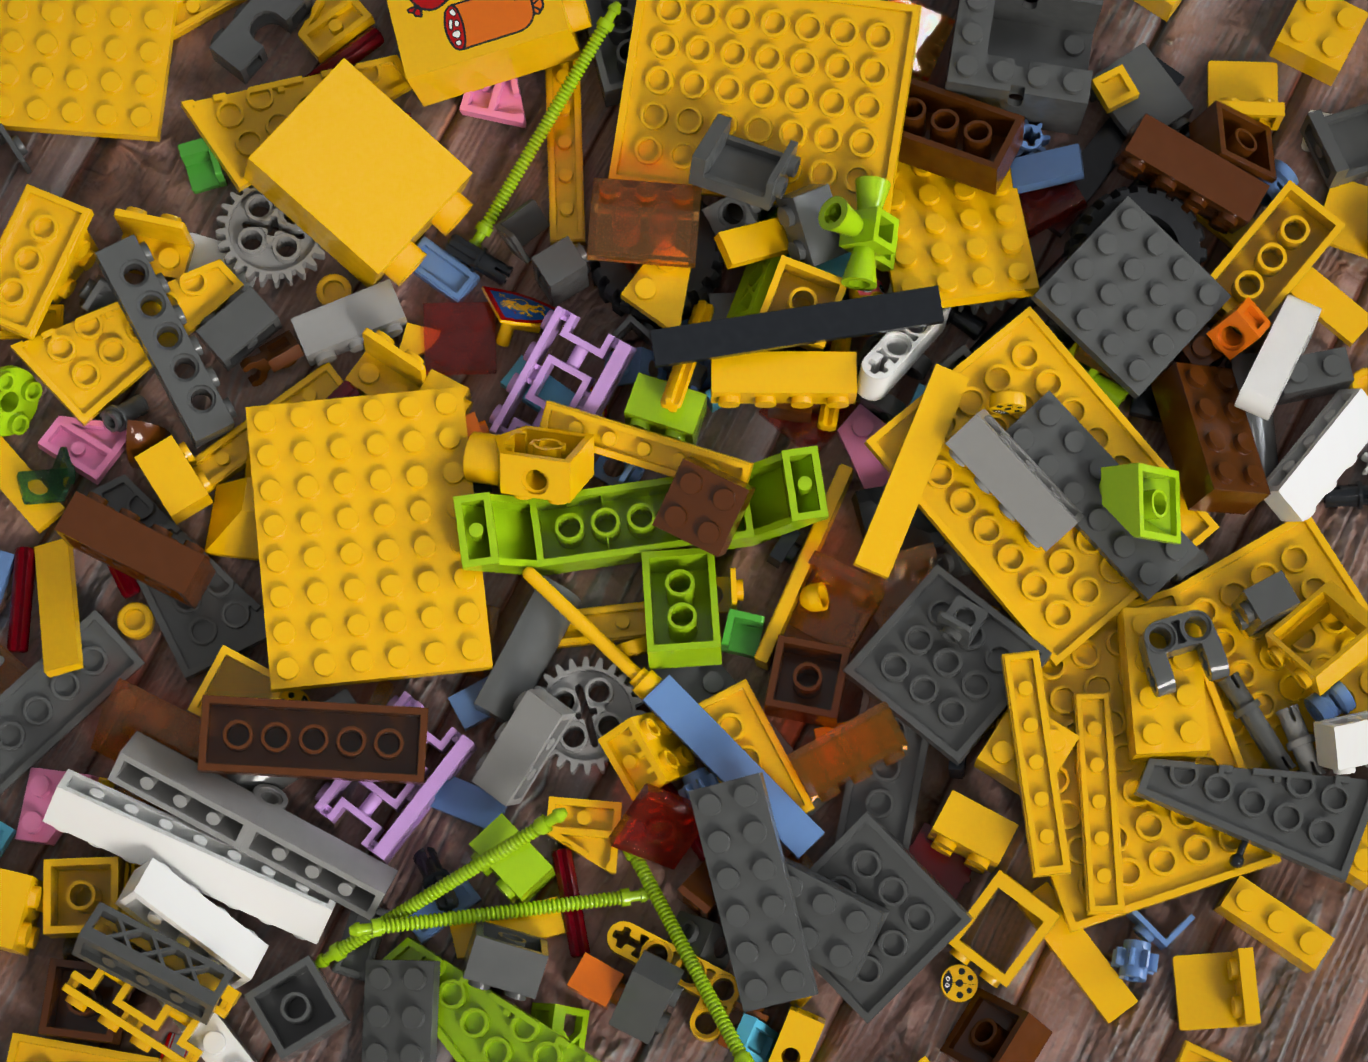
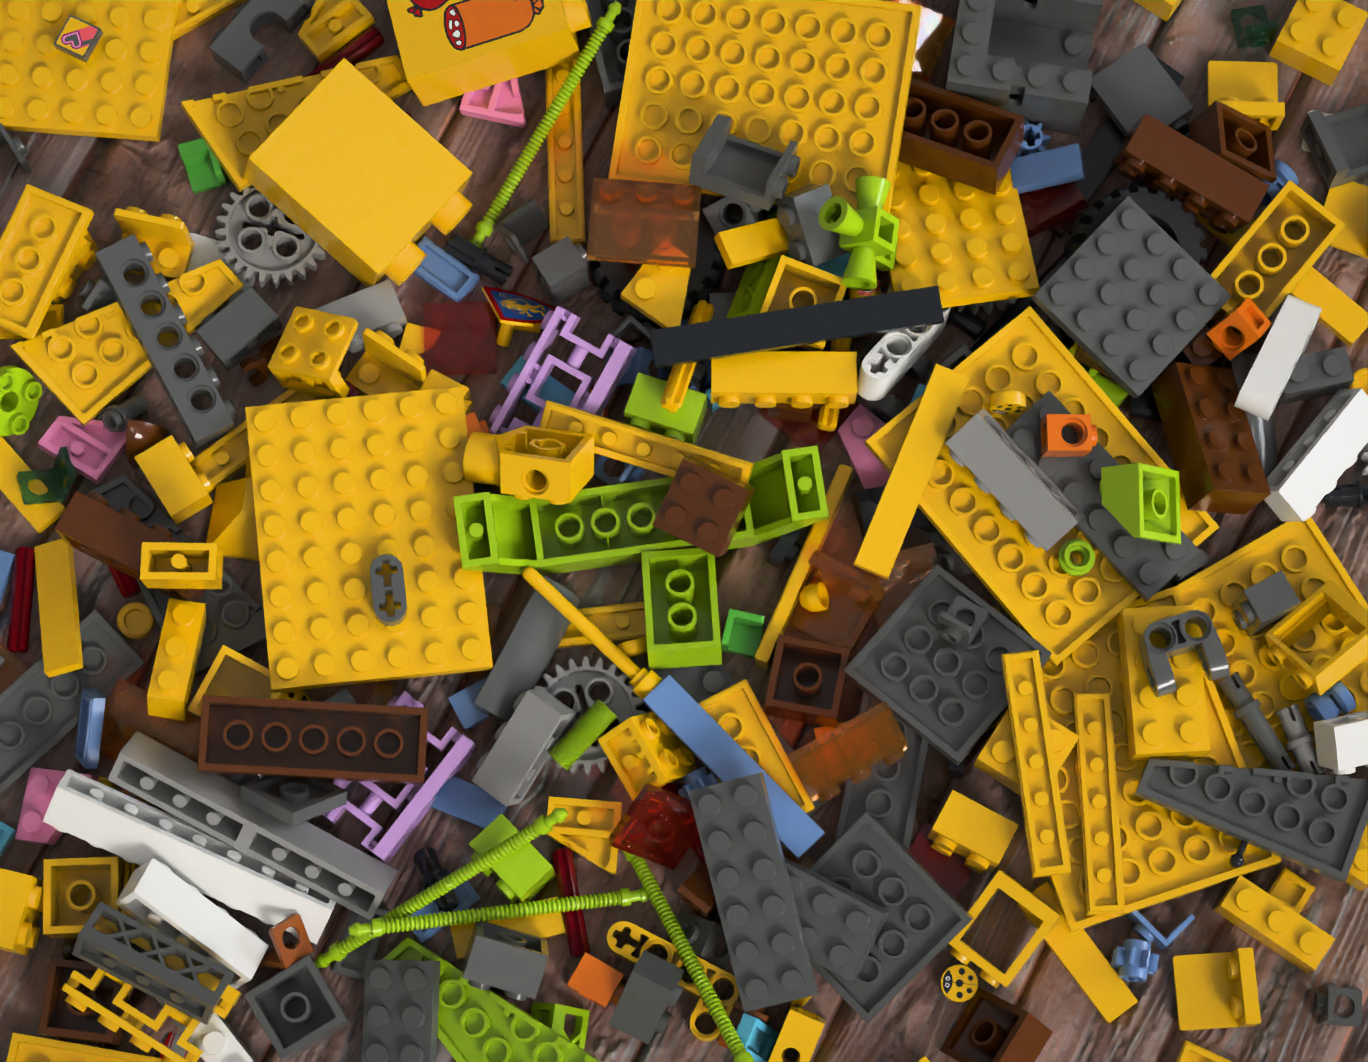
(78, 38): none -> tile
(90, 728): none -> medium blue tile
(176, 659): none -> yellow brick
(181, 565): none -> yellow brick
(287, 954): none -> dark orange bracket
(293, 798): none -> dark grey plate
(312, 352): none -> yellow bracket
(332, 288): yellow tile -> none
(396, 589): none -> dark grey beam
(595, 723): none -> lime piece
(732, 591): yellow bracket -> none
(1055, 446): none -> orange brick
(1086, 552): none -> lime plate
(1114, 88): yellow plate -> none
(1256, 34): none -> clear green bracket
(1291, 890): none -> yellow tile
(1324, 1005): none -> dark grey bracket

